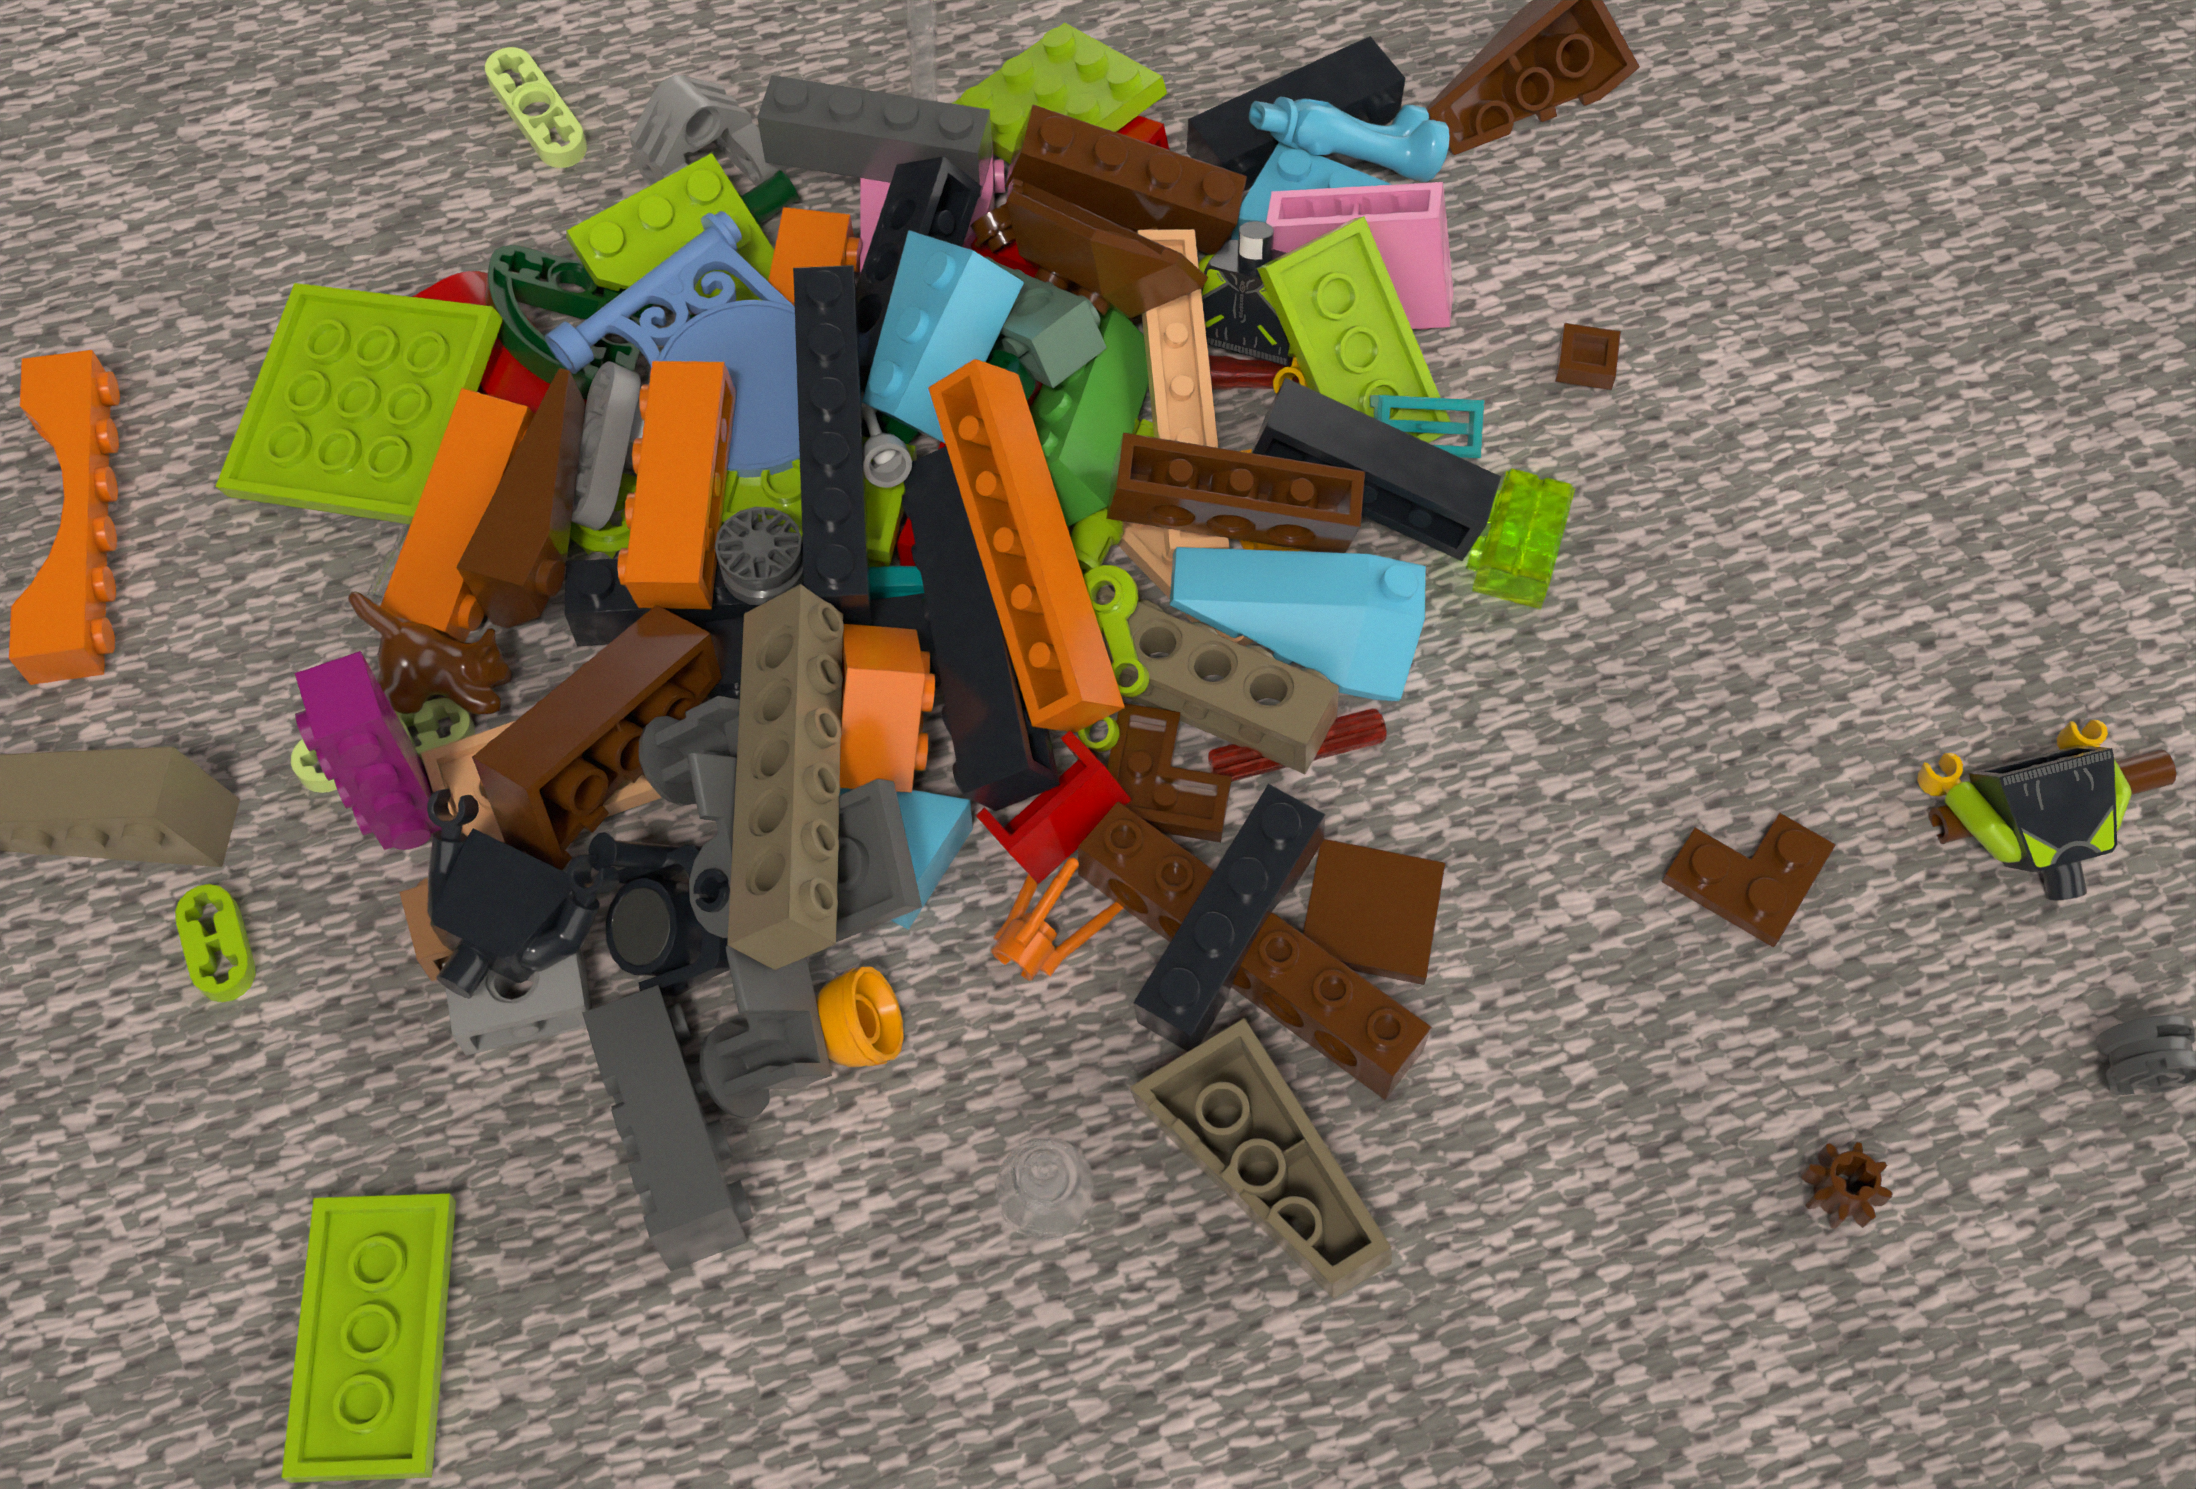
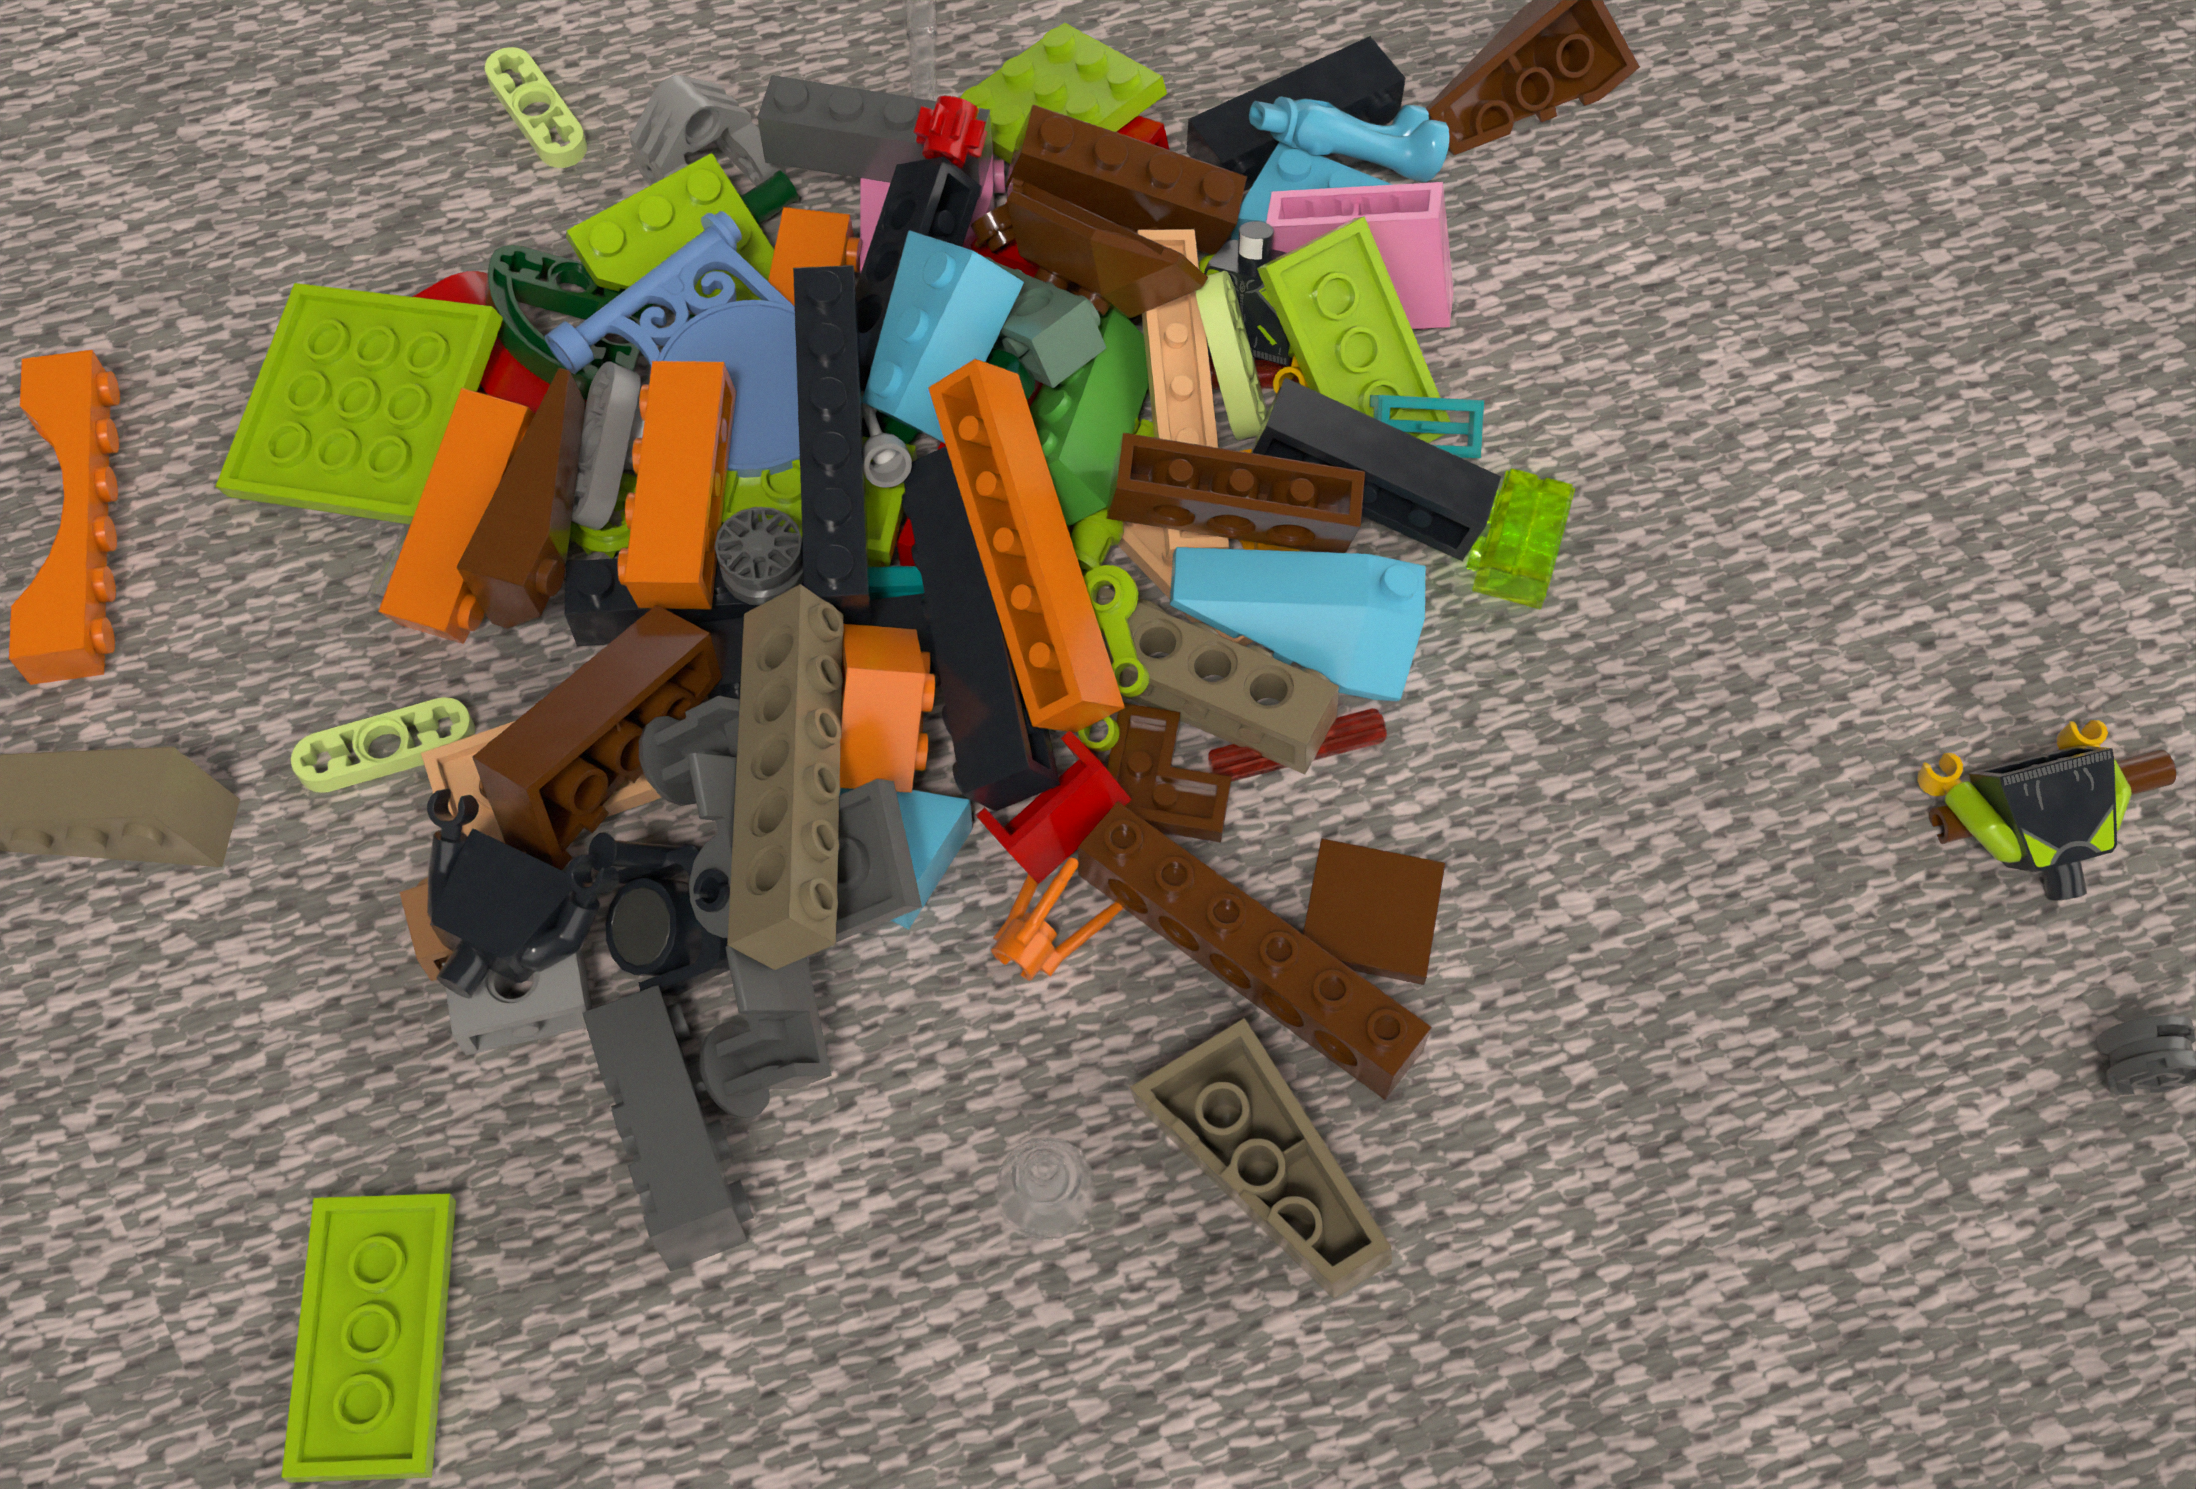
(200, 947): lime beam -> none
(365, 751): magenta brick -> none
(424, 663): reddish brown animal -> none
(860, 1018): light orange helmet -> none
(950, 130): none -> red gear
(1210, 945): black arch -> none
(1231, 355): none -> yellowish green beam
(1588, 356): reddish brown plate -> none
(1754, 892): reddish brown plate -> none
(1830, 1191): reddish brown gear -> none

